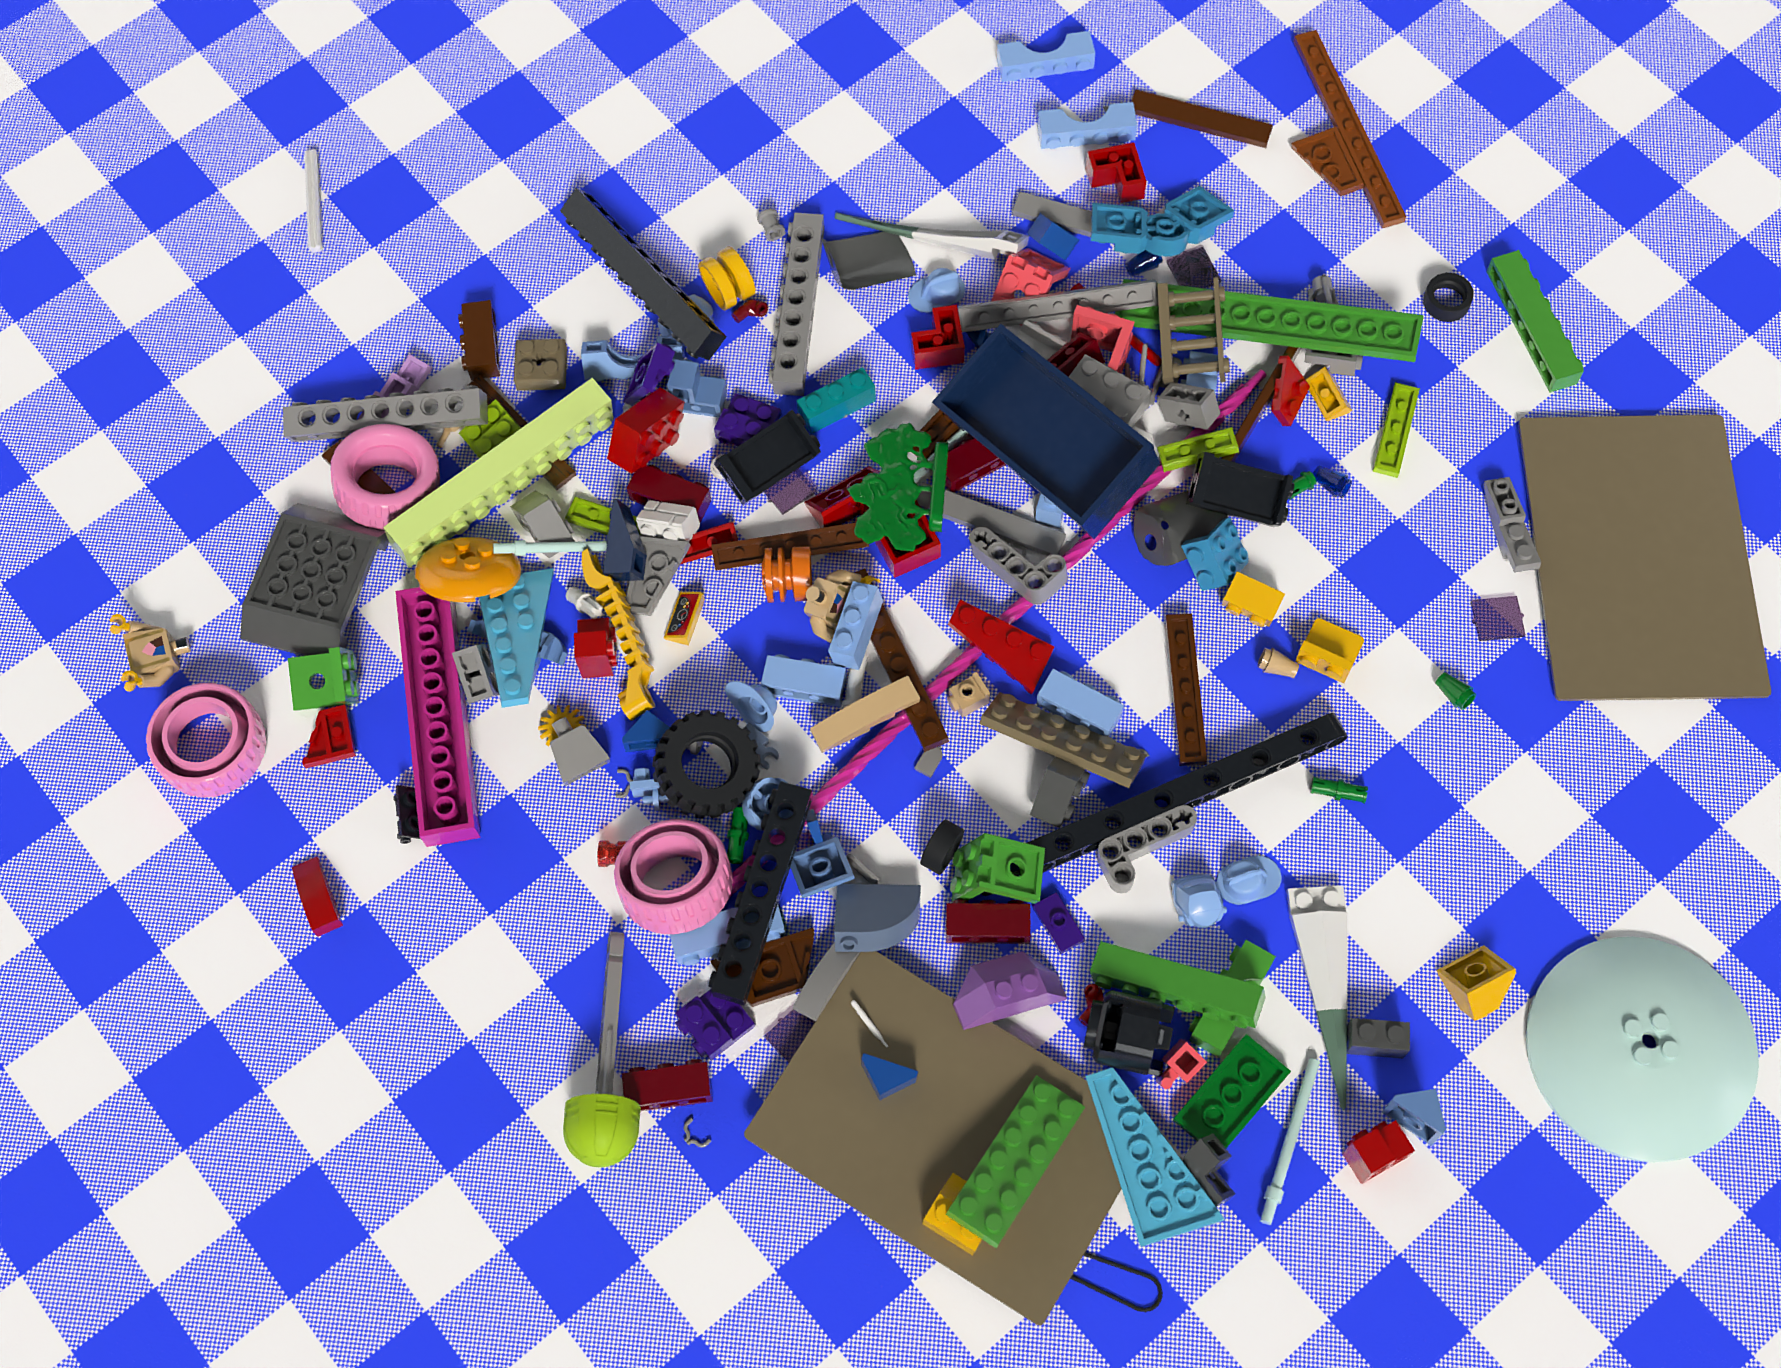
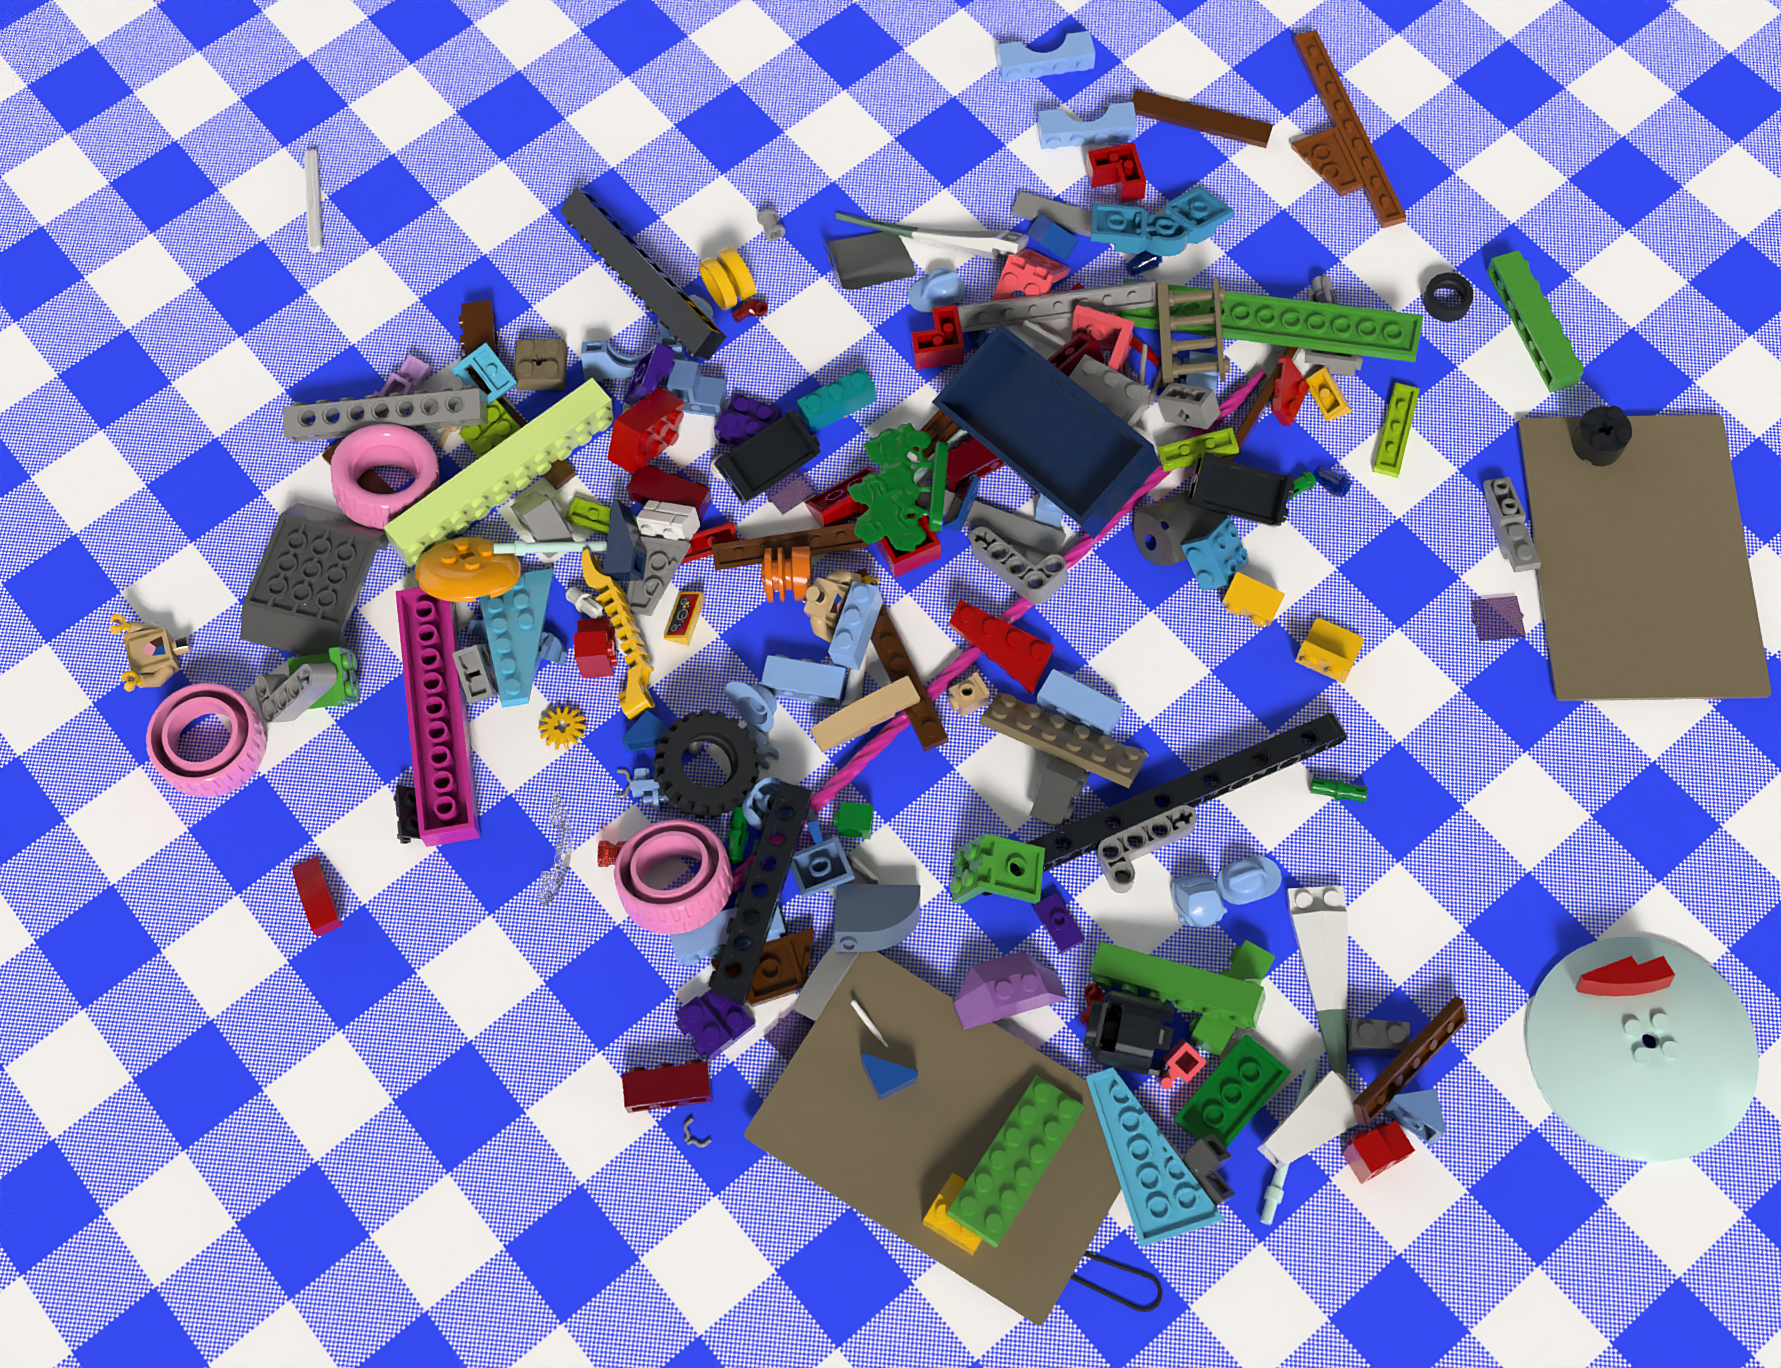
(287, 697): none -> light grey beam
(331, 738): red wing -> none
(489, 369): none -> medium azure plate
(552, 881): none -> clear slope
(576, 751): light grey torso -> none
(604, 1126): lime piece -> none
(792, 380): light grey brick -> none
(854, 820): none -> green brick
(929, 762): light grey piece -> none
(942, 846): black tyre -> none
(962, 504): none -> blue slope
(988, 922): dark red brick -> none
(1185, 690): reddish brown plate -> none
(1193, 269): clear purple piece -> none
(1276, 663): tan cone -> none
(1313, 1121): none -> white slope
(1410, 1061): none -> reddish brown tile
(1456, 691): green cone -> none
(1477, 981): yellow slope -> none
(1602, 435): none -> black brick
(1627, 978): none -> red slope

